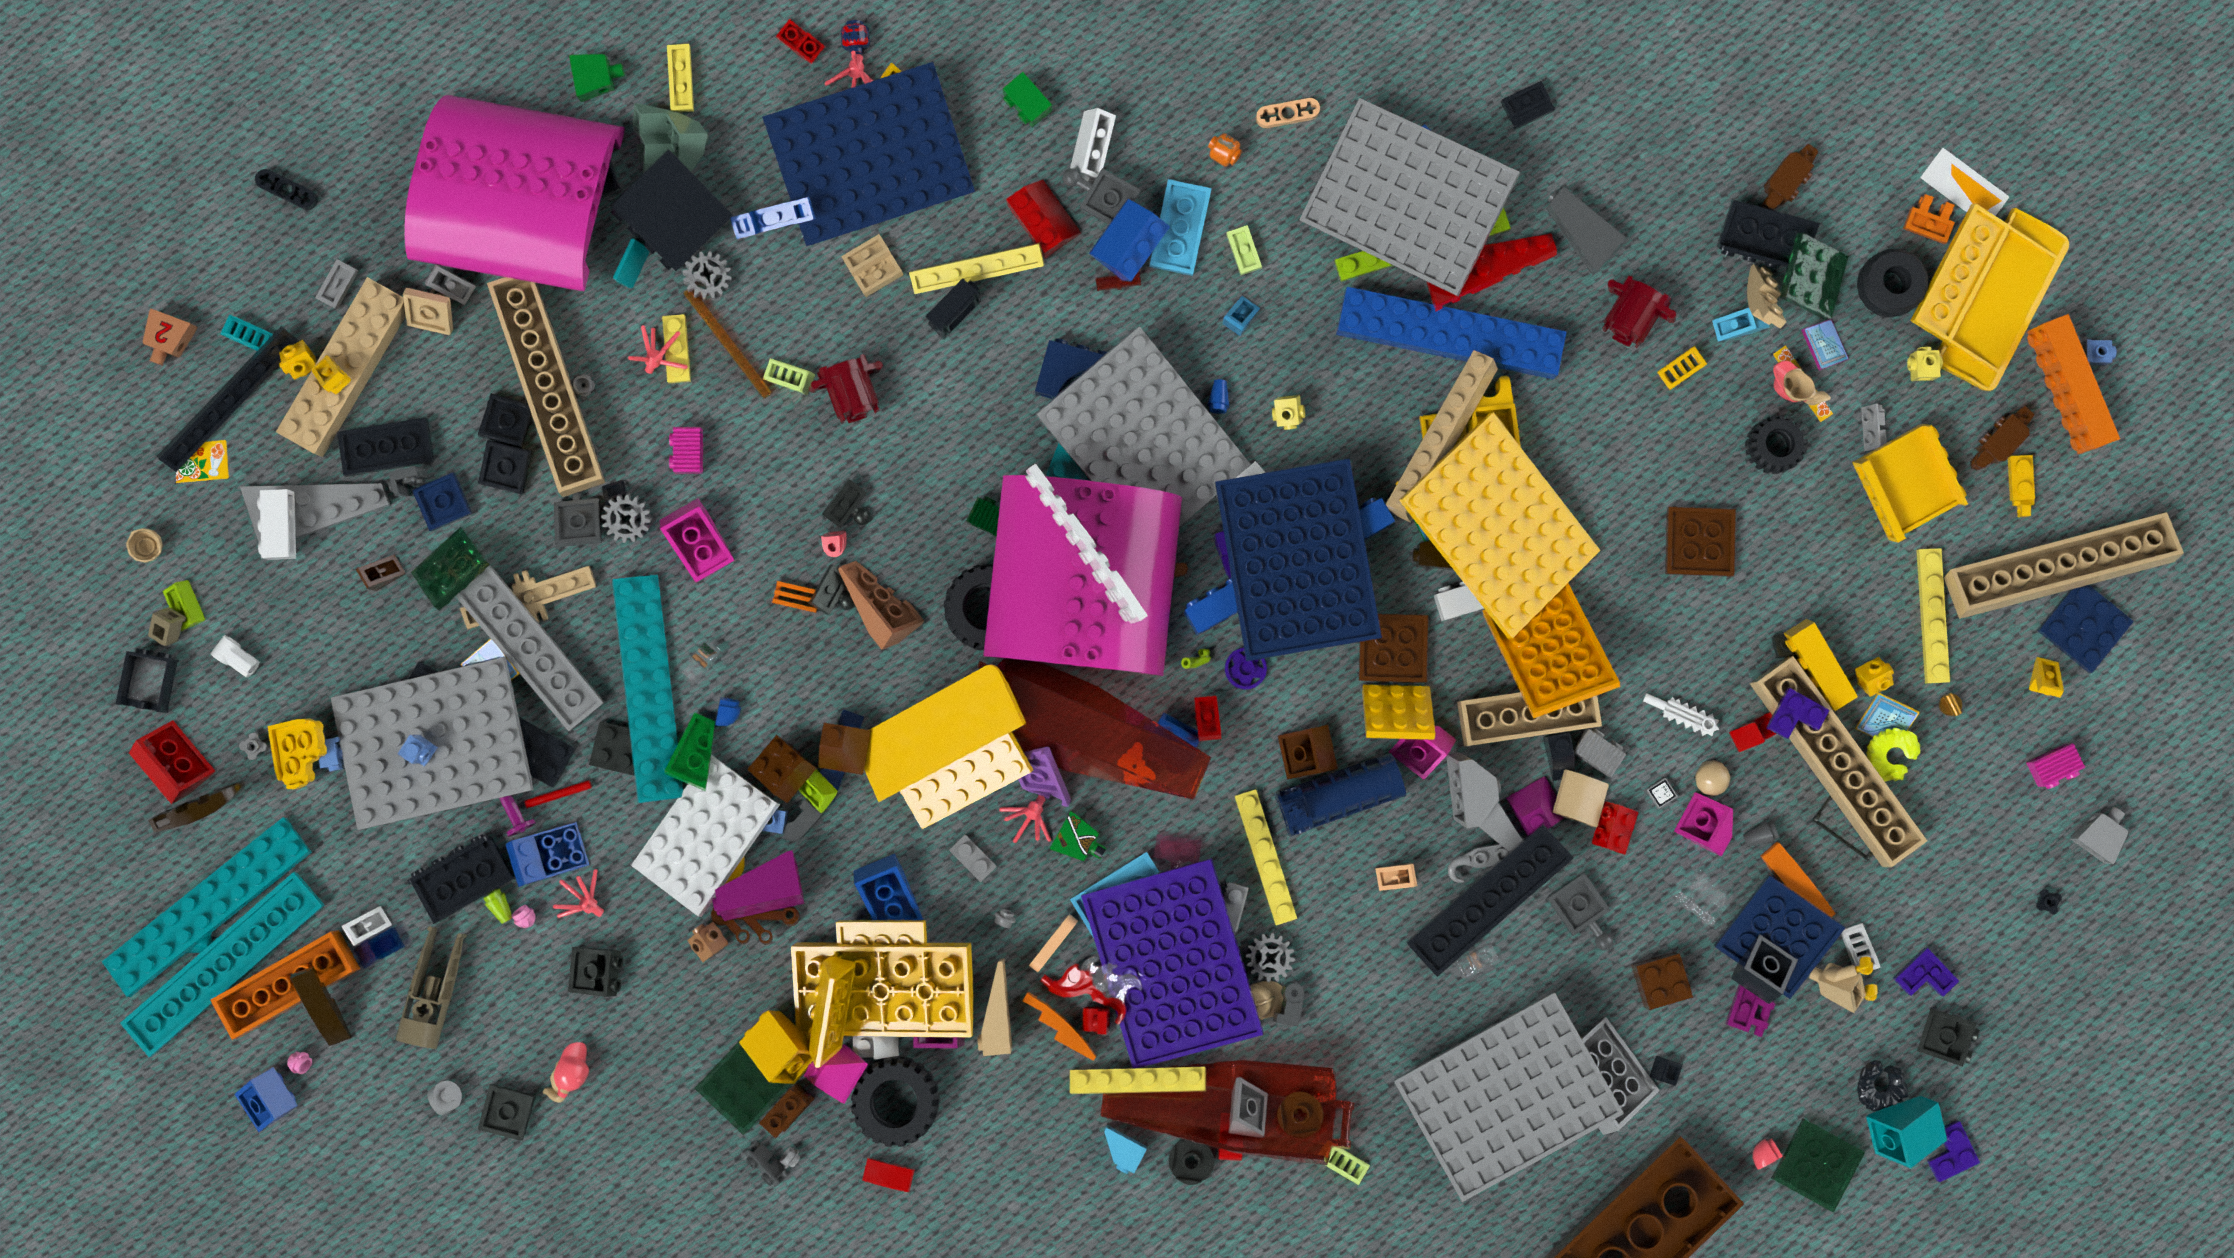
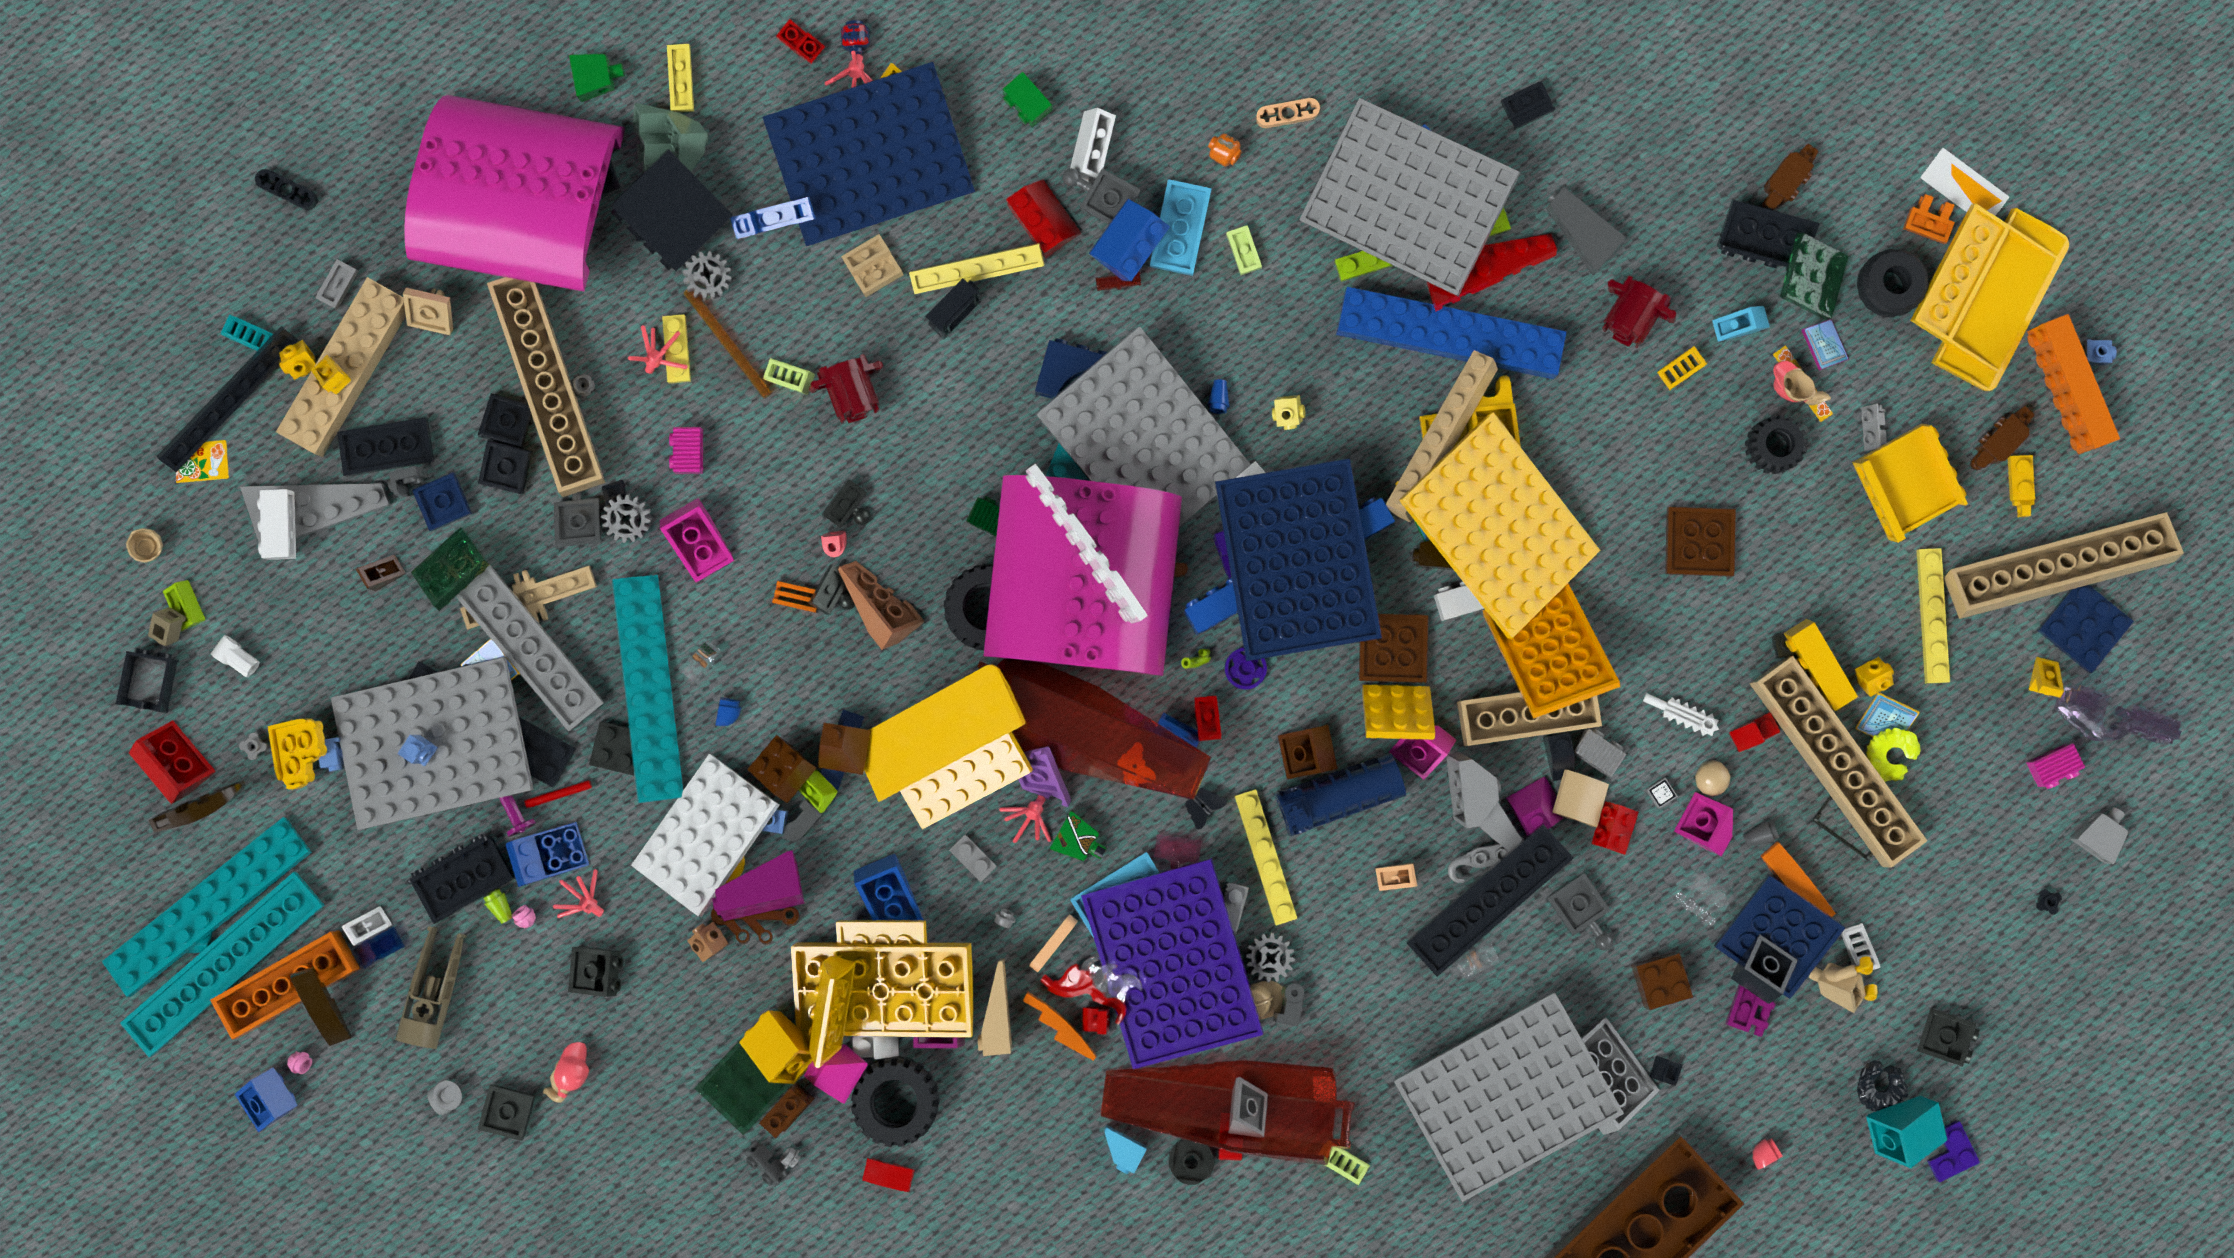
(166, 335): nougat torso -> none
(450, 284): light grey slope -> none
(631, 264): teal slope -> none
(693, 753): green wing -> none
(1138, 1080): light yellow plate -> none
(1211, 802): none -> black animal
(1240, 315): dark azure slope -> none
(1290, 1107): reddish brown plate -> none
(1763, 296): tan slope -> none
(1794, 708): dark purple plate -> none
(1818, 1165): clear green plate -> none
(1925, 364): light yellow brick -> none
(1925, 968): dark purple plate -> none
(1950, 705): pearl gold plate -> none
(2087, 709): none -> clear purple piece

